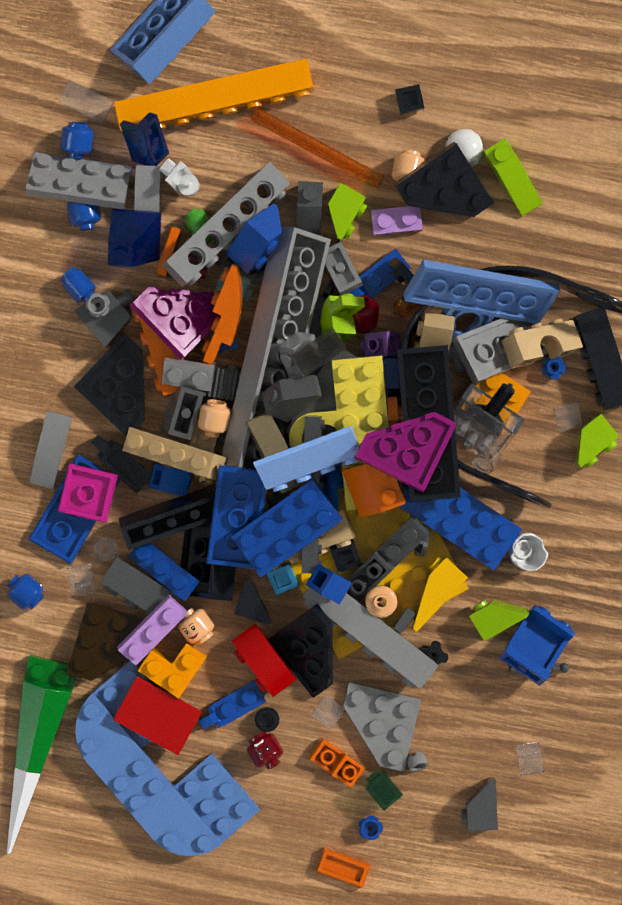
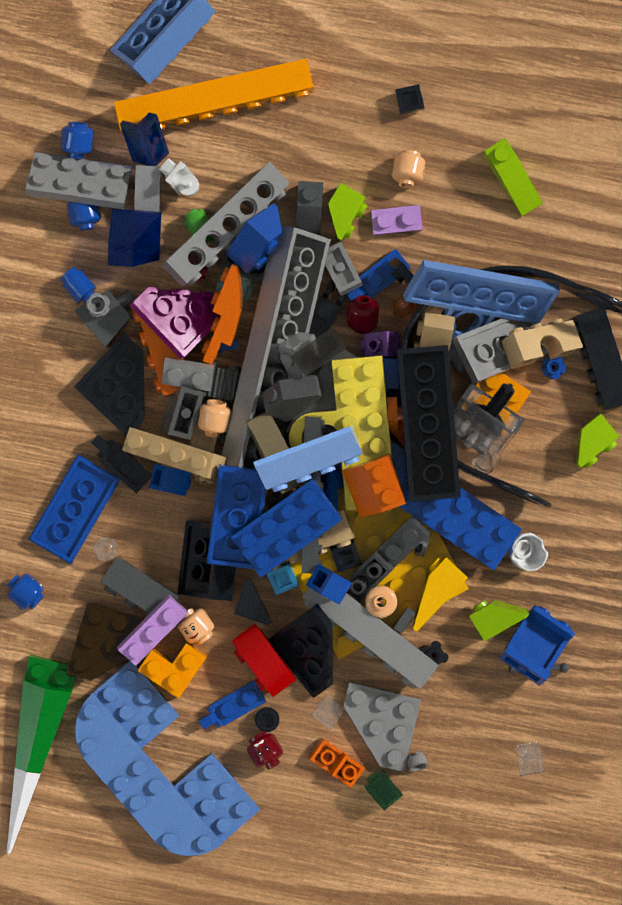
(50, 449): light grey slope -> none
(81, 580): clear slope -> none
(86, 102): clear tile -> none
(87, 493): dark pink tile -> none
(157, 715): red tile -> none
(164, 570): blue plate -> none
(168, 518): black brick -> none
(169, 249): orange tile -> none
(317, 147): clear orange axle -> none
(338, 313): lime brick -> none
(343, 867): orange tile -> none
(370, 834): blue plate -> none
(408, 449): magenta plate -> none
(445, 185): black plate -> none
(469, 143): white hair -> none
(482, 808): dark grey slope -> none
(567, 417): clear slope -> none

